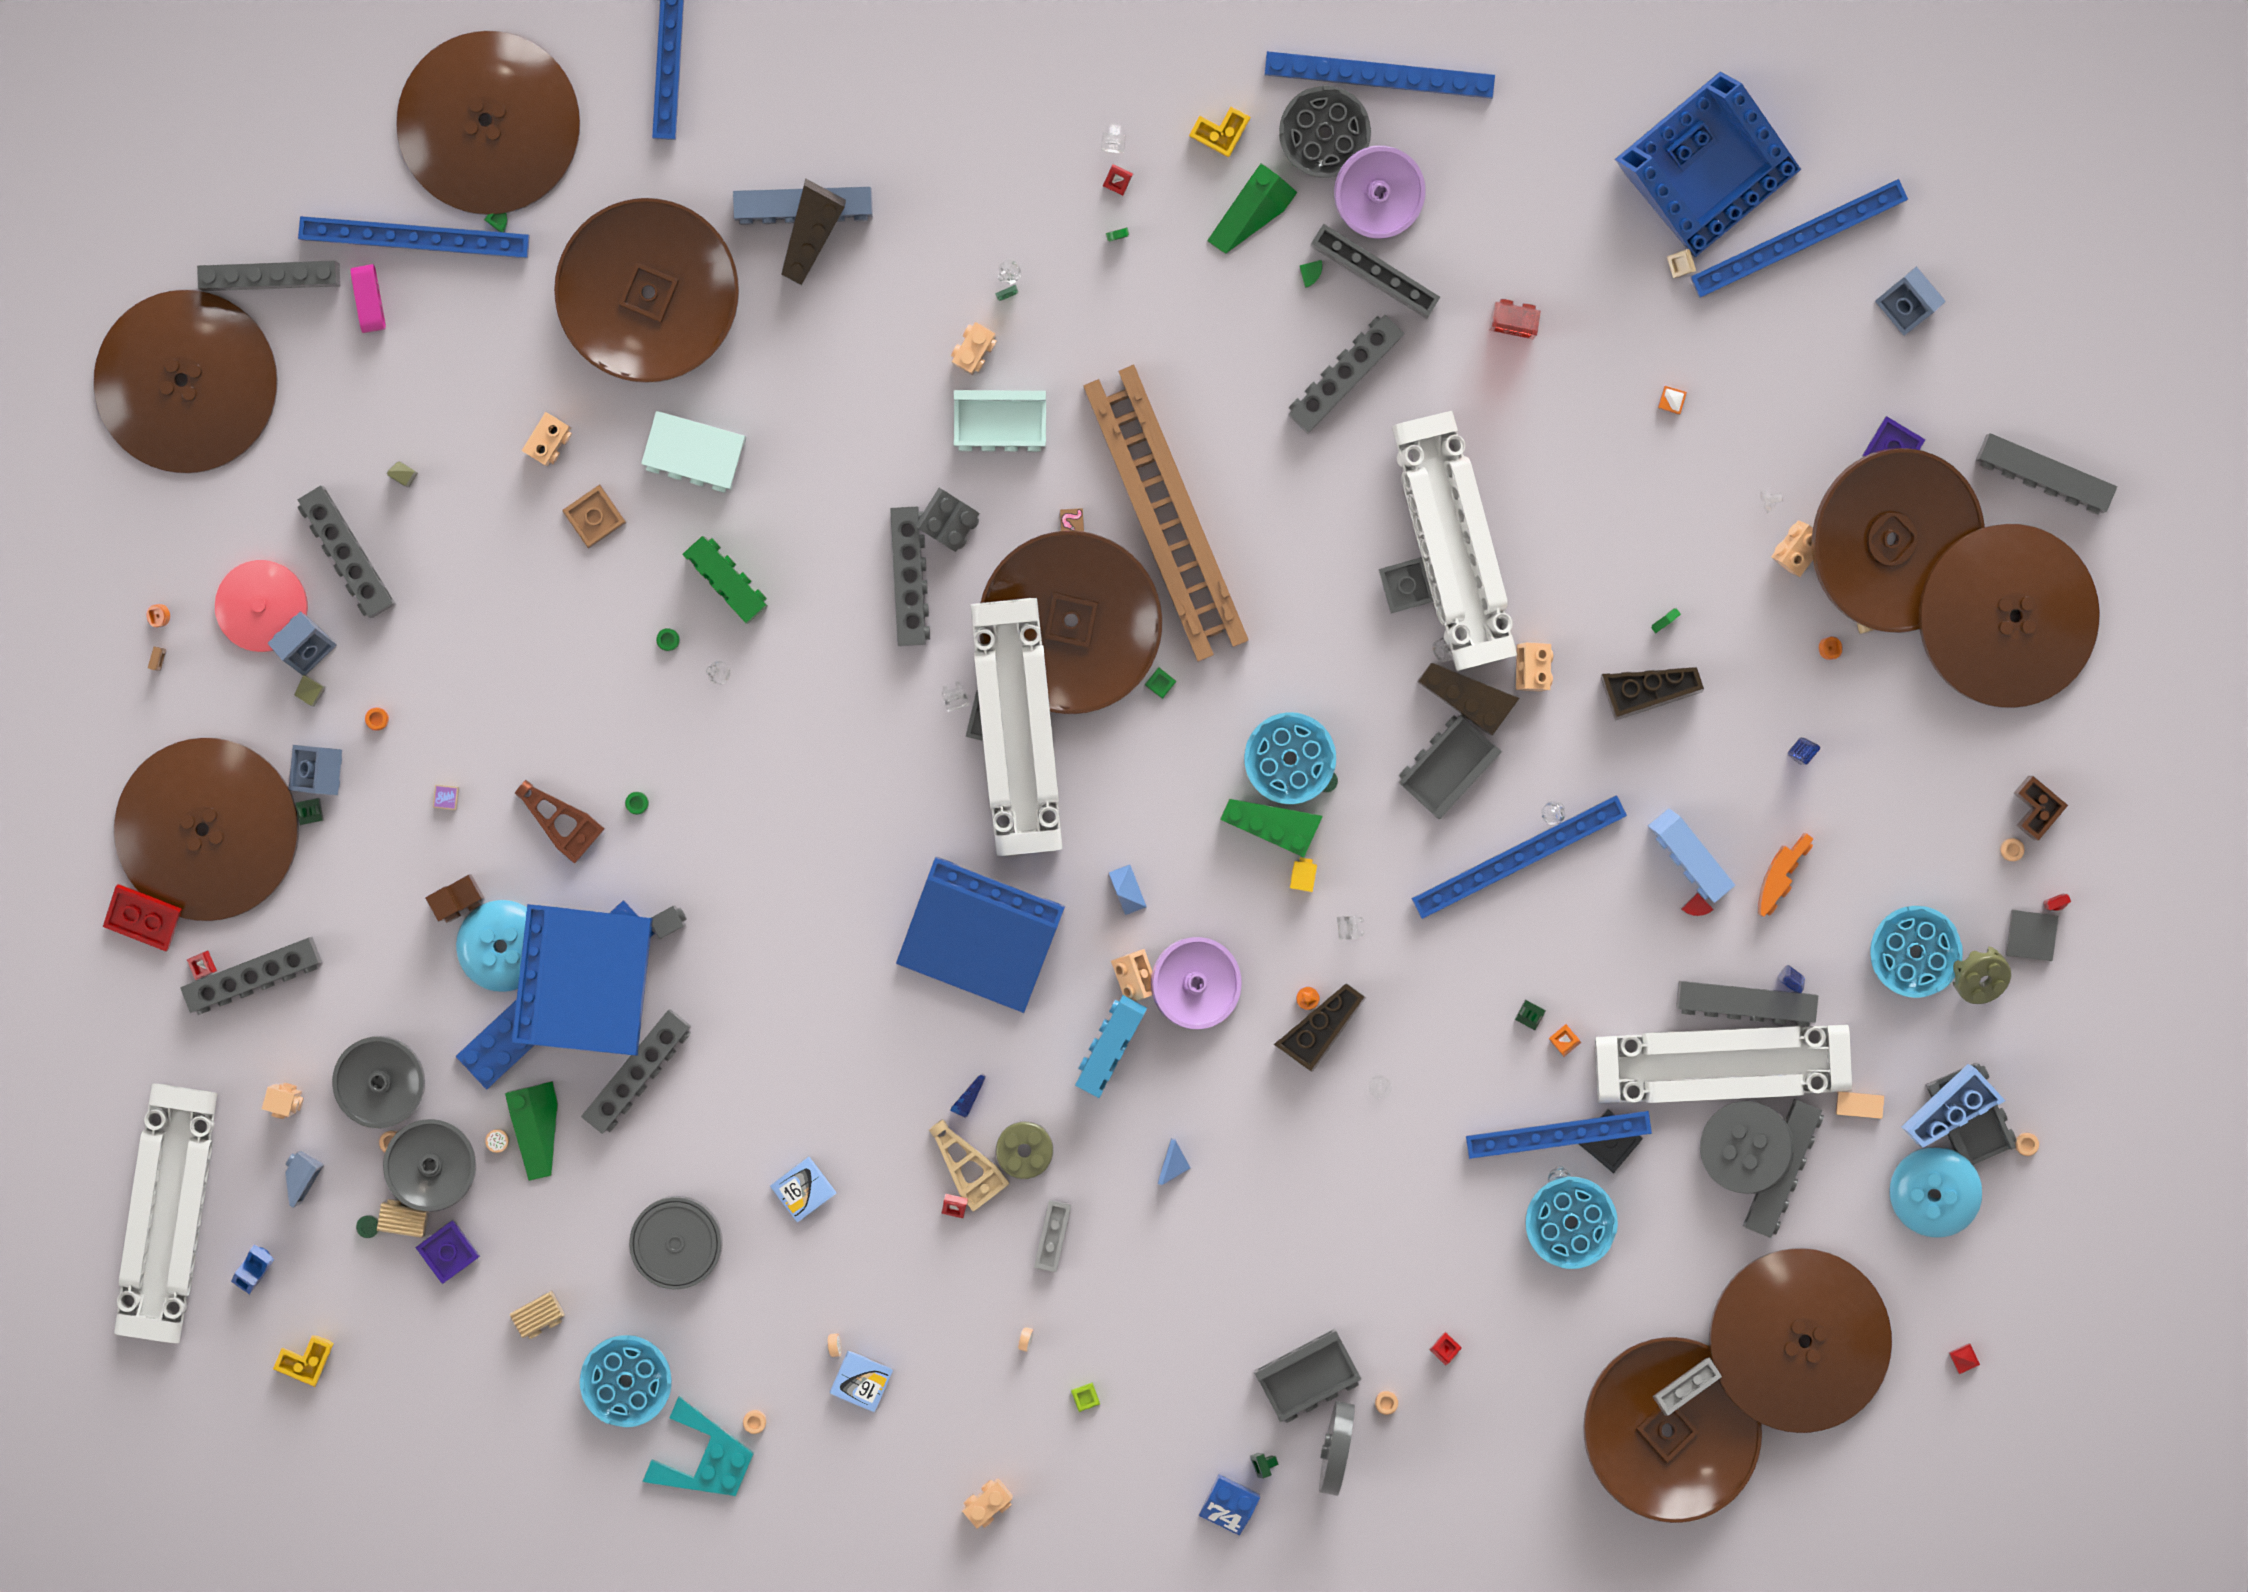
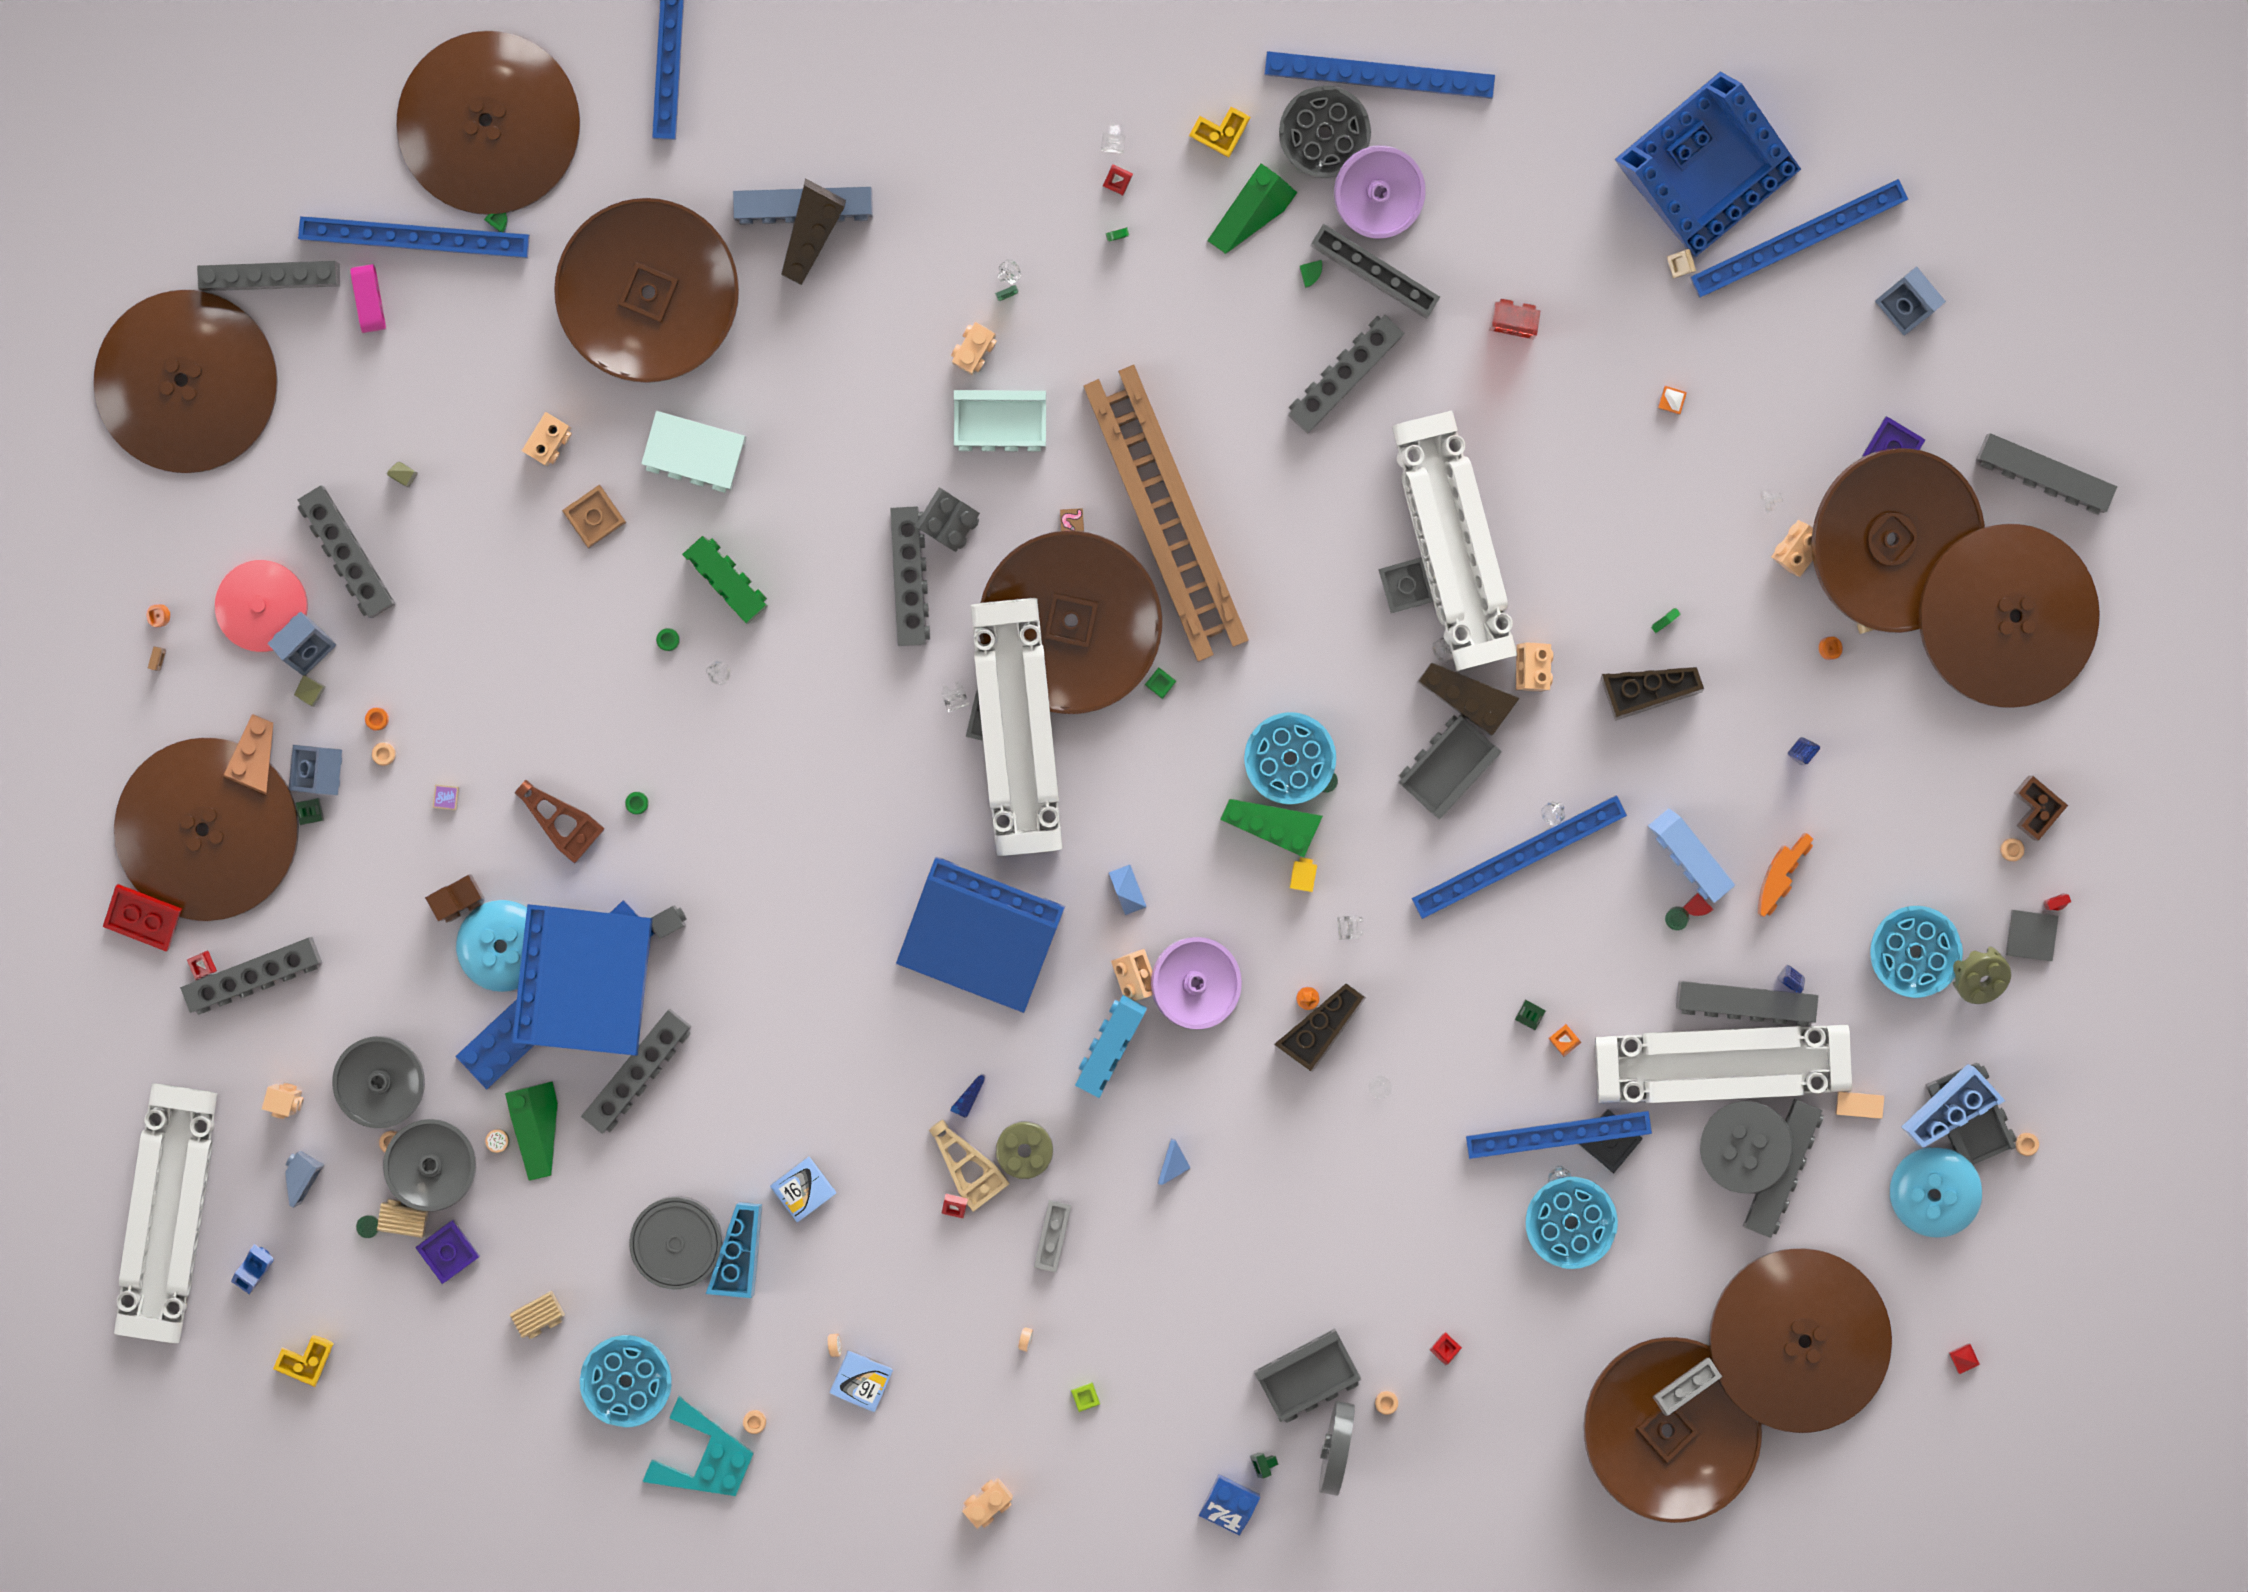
(252, 755): none -> nougat wing
(383, 754): none -> light nougat tile
(738, 1256): none -> dark azure wedge
(1677, 918): none -> clear green tile

